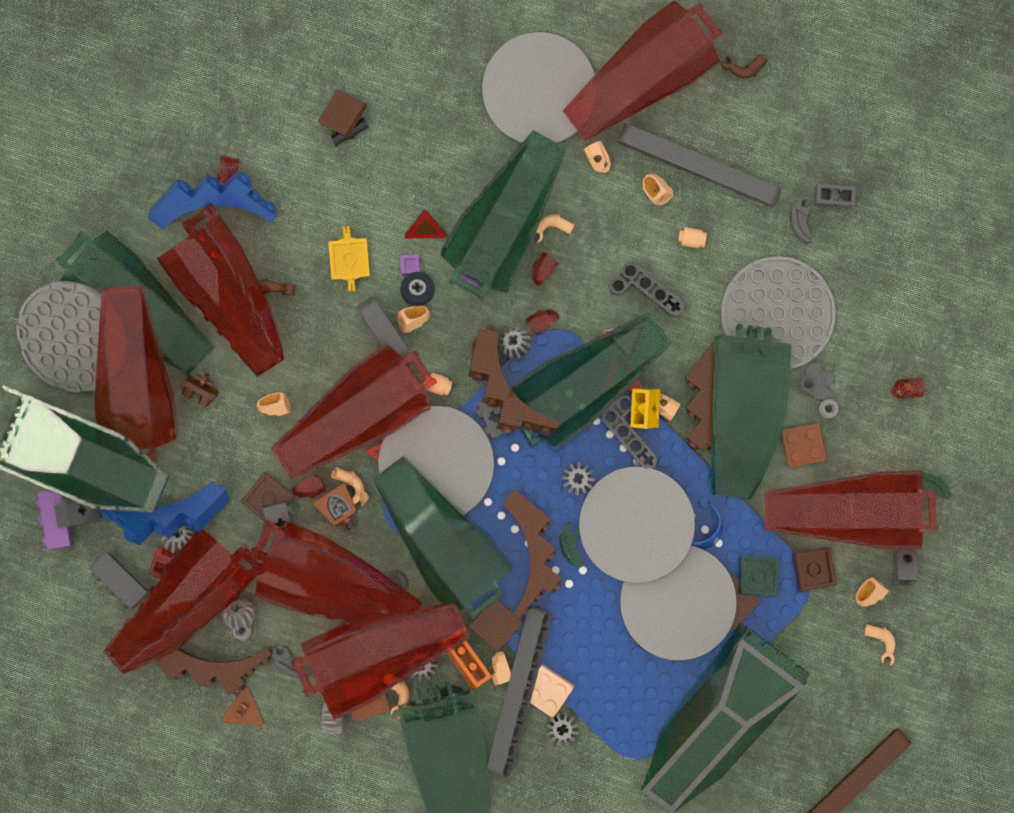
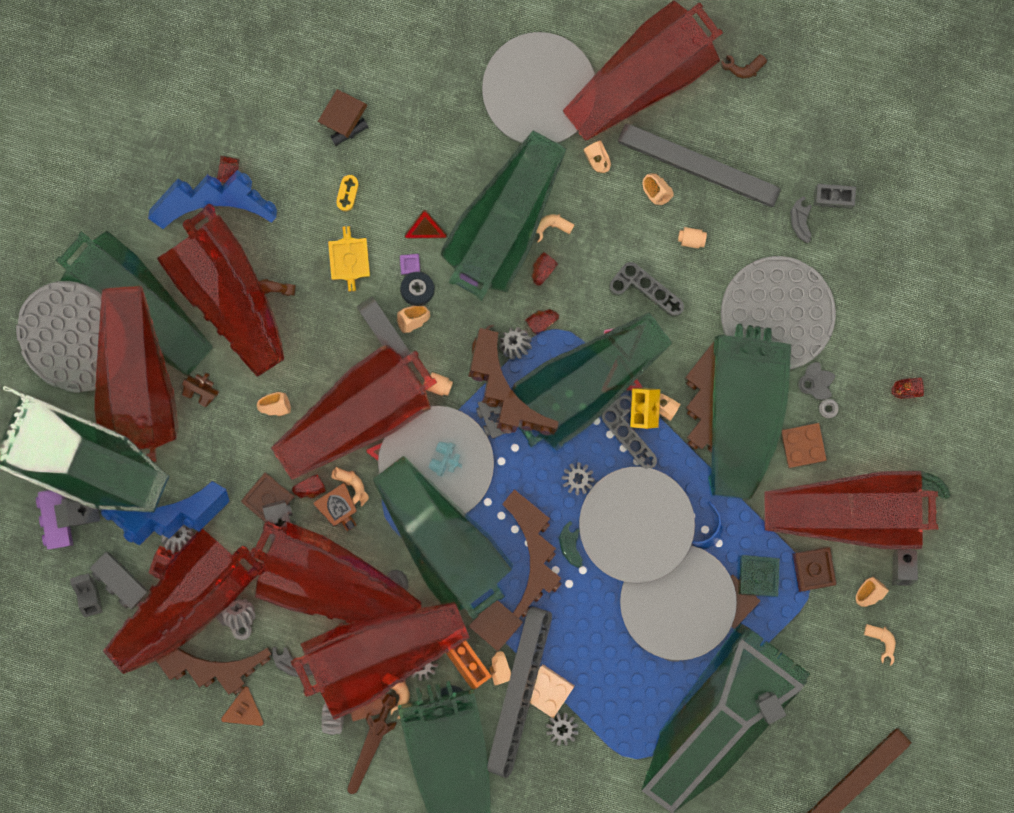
(87, 595): none -> dark grey brick
(343, 192): none -> yellow beam
(377, 729): none -> reddish brown sword
(445, 449): none -> clear light blue hips
(770, 707): none -> dark grey brick

